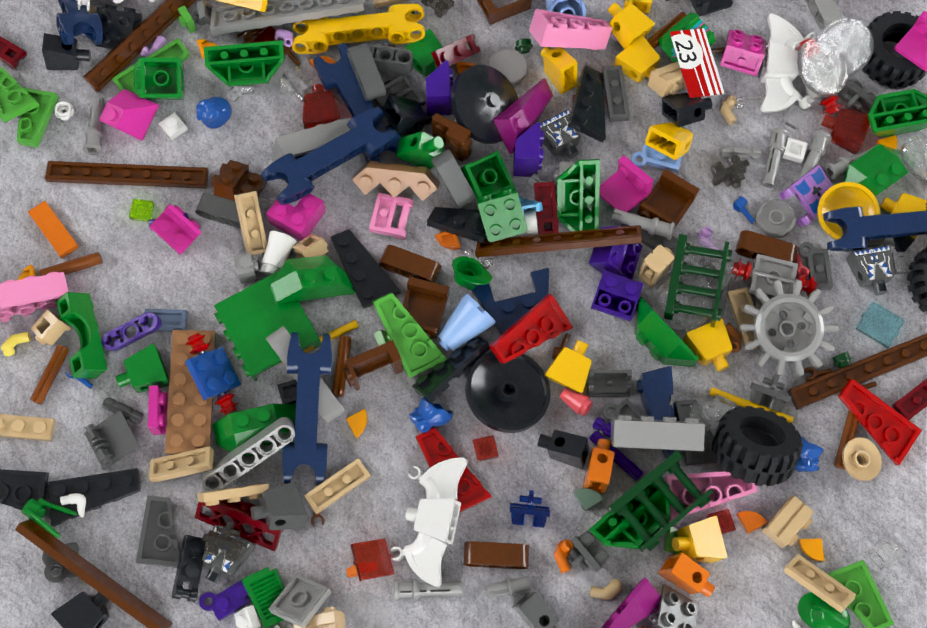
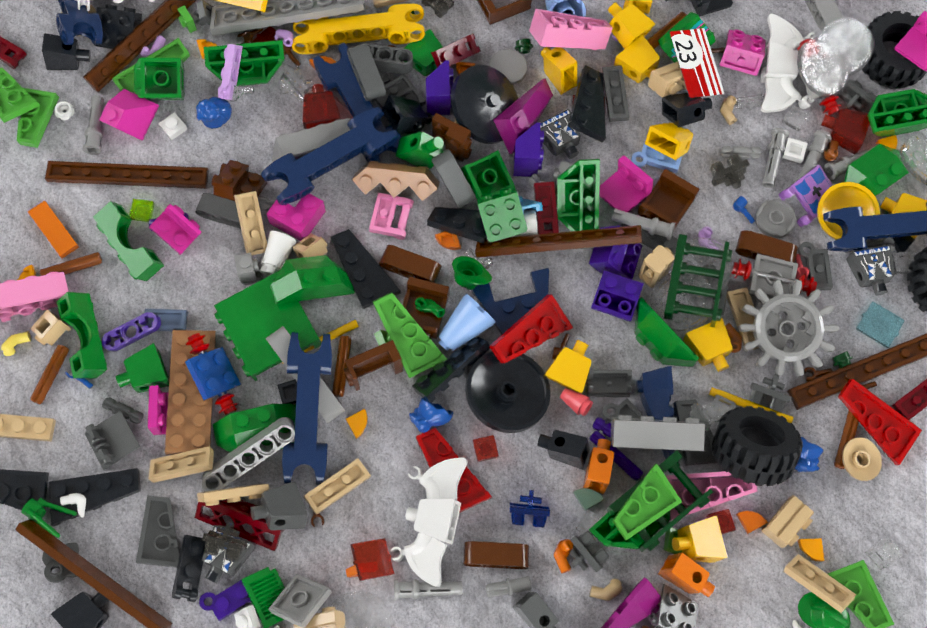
(114, 223): none -> arch
(230, 71): none -> lavender hinge
(429, 306): none -> green arm
(647, 503): none -> bright green wing
(832, 152): none -> dark orange arm

